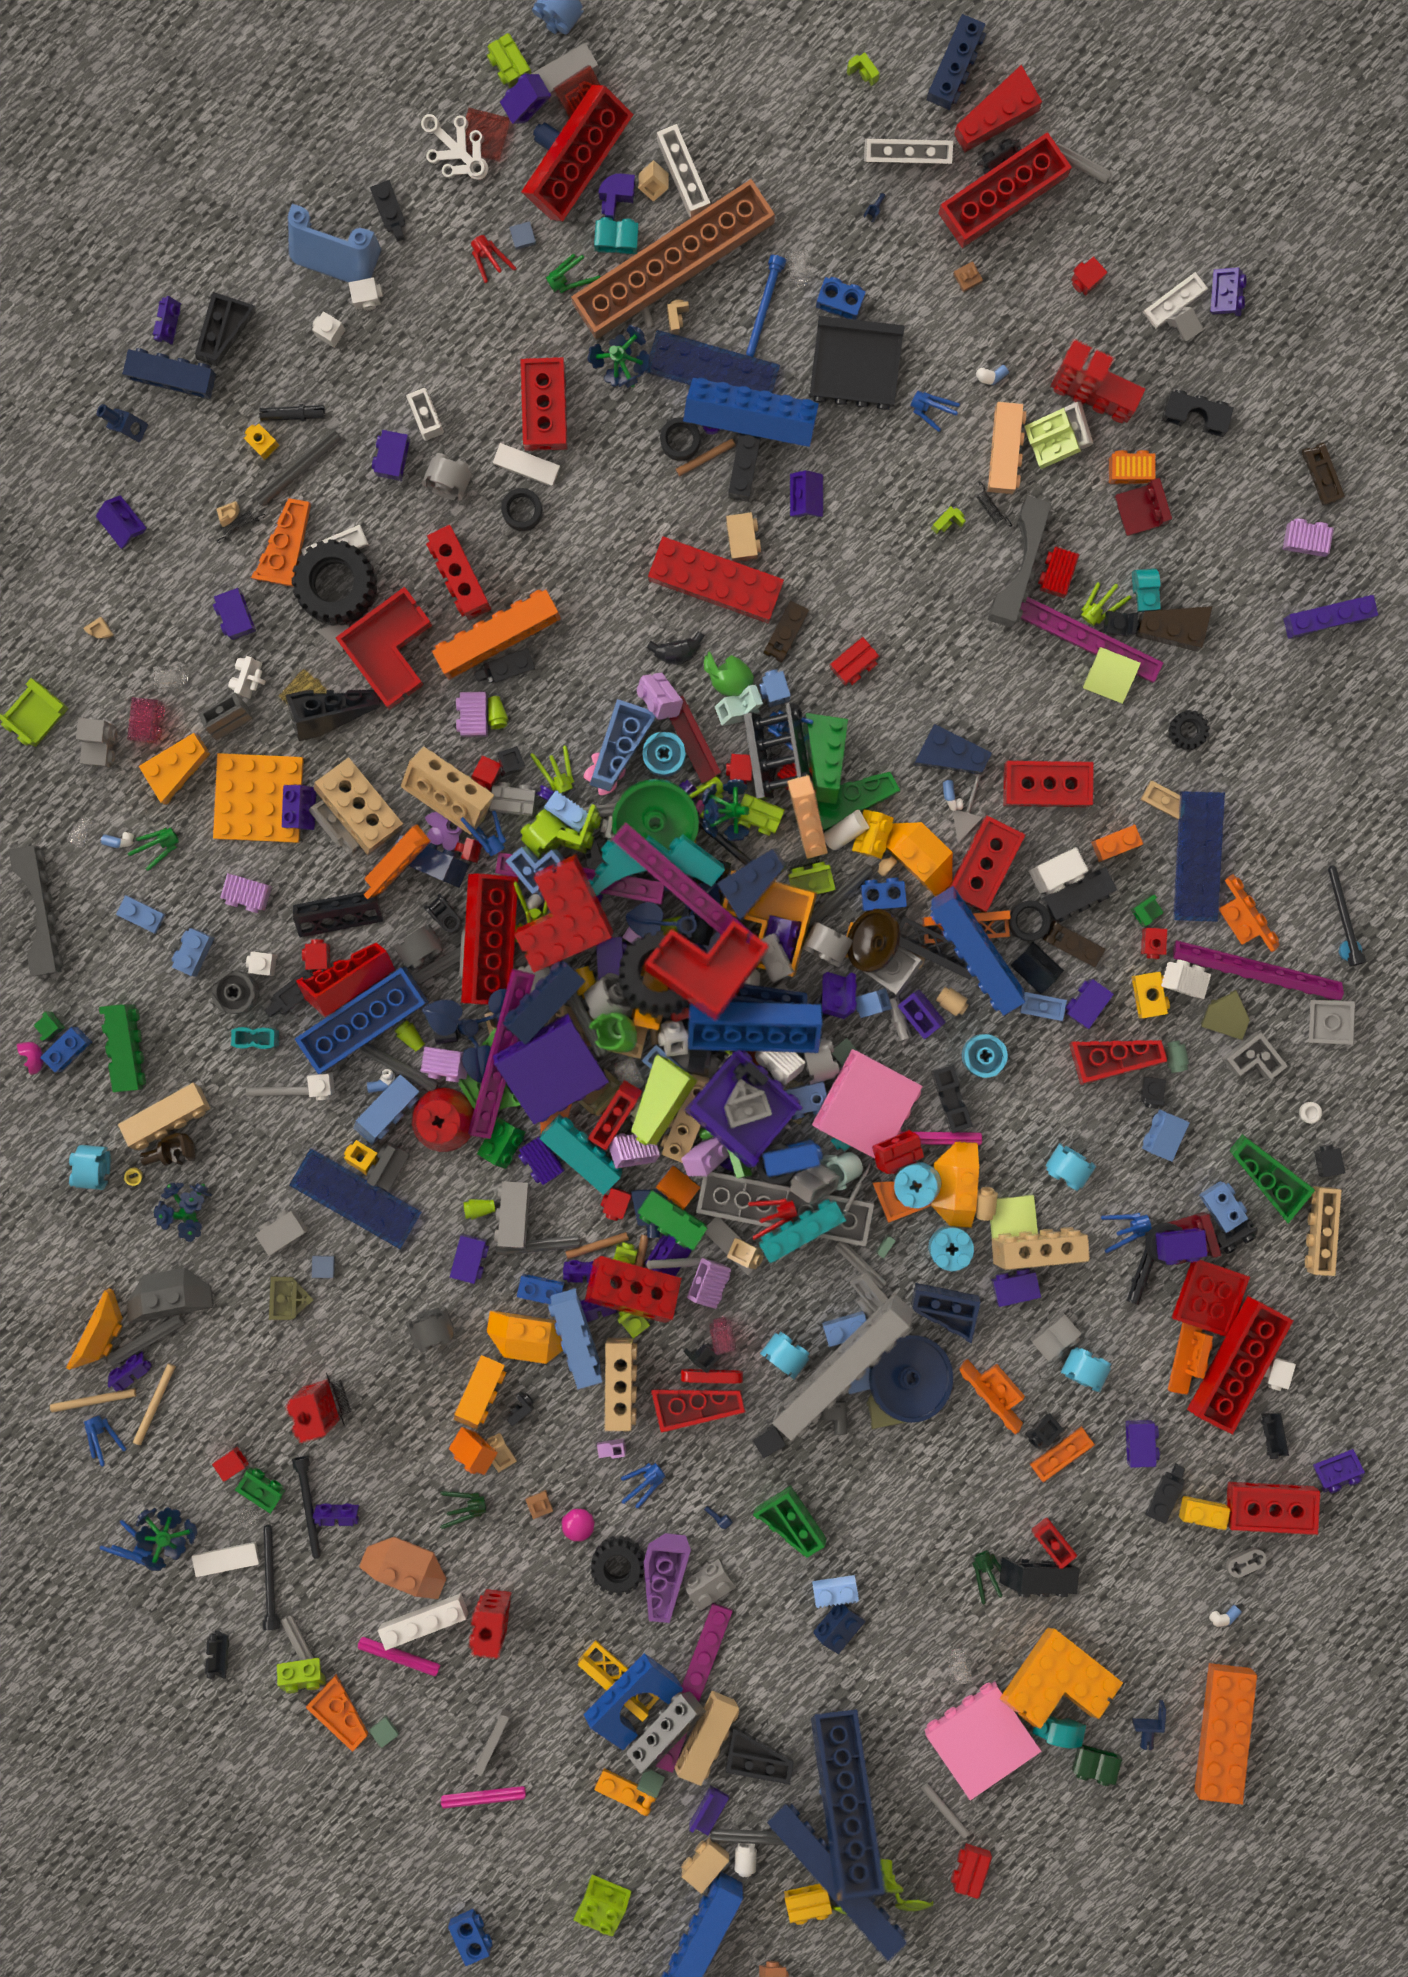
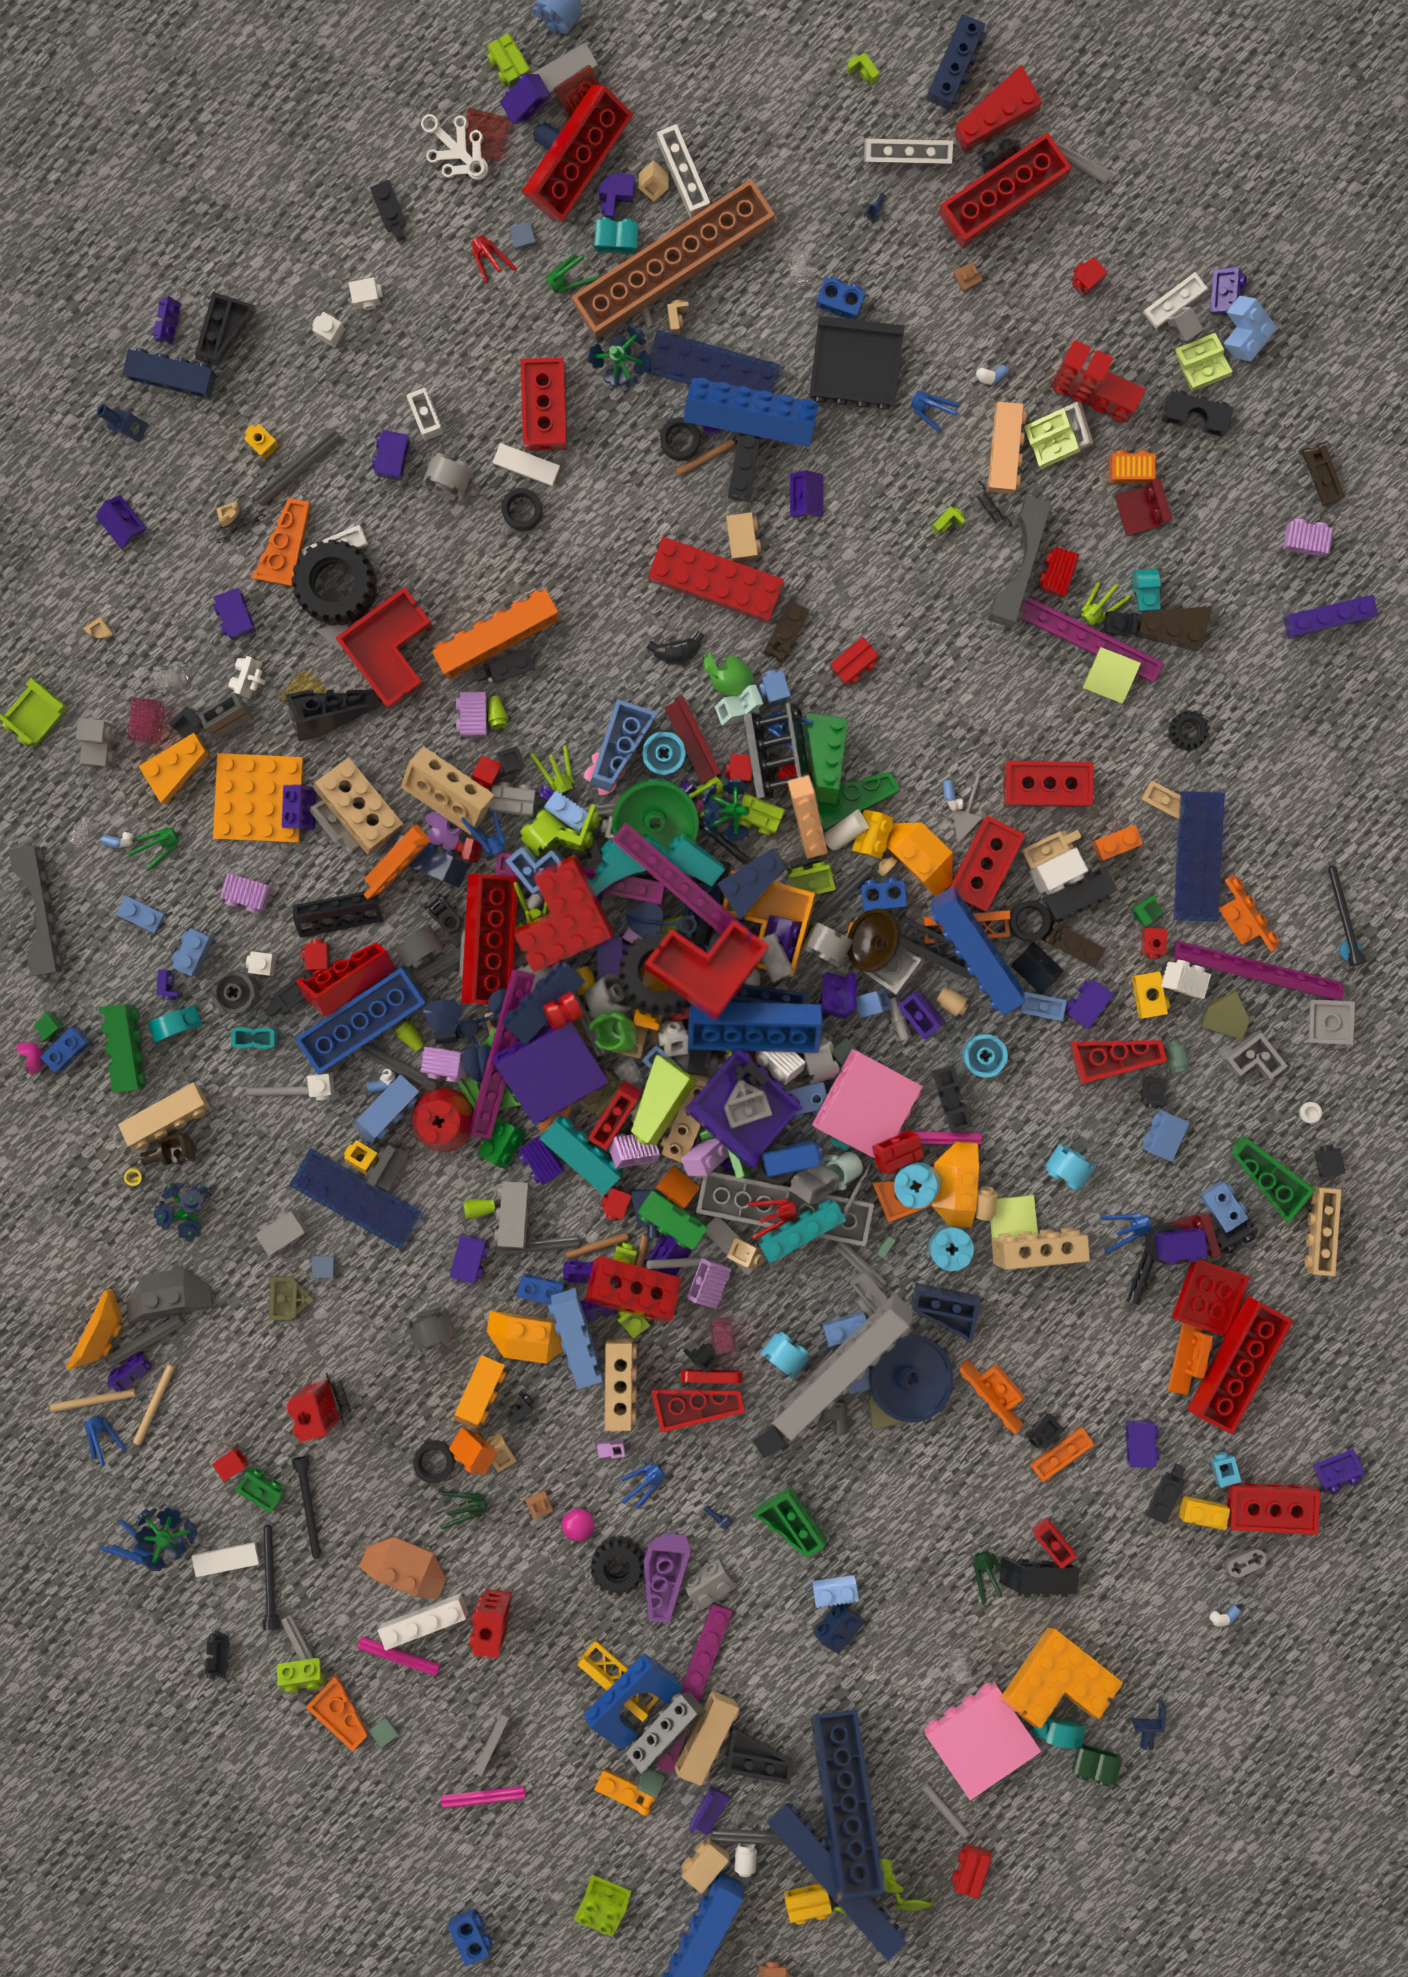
(89, 1167): medium azure brick -> none
(164, 982): none -> dark purple bracket
(174, 1023): none -> teal brick
(186, 722): none -> black panel
(292, 413): black pin -> none
(326, 1514): dark purple hinge -> none
(328, 254): medium blue windscreen -> none
(417, 1461): none -> black tyre
(439, 545): red brick -> none
(562, 1011): none -> red wheel
(659, 696): lavender brick -> none
(776, 264): blue piece -> none
(951, 752): dark blue wedge -> none
(1015, 1287): dark purple brick -> none
(1049, 848): none -> tan hinge
(1055, 1337): light grey brick -> none
(1086, 1370): medium azure brick -> none
(1203, 362): none -> yellowish green slope
(1225, 1733): orange brick -> none
(1230, 1474): none -> medium azure brick
(1252, 328): none -> light blue brick
(1274, 1435): black hinge -> none
(1279, 1374): white brick -> none

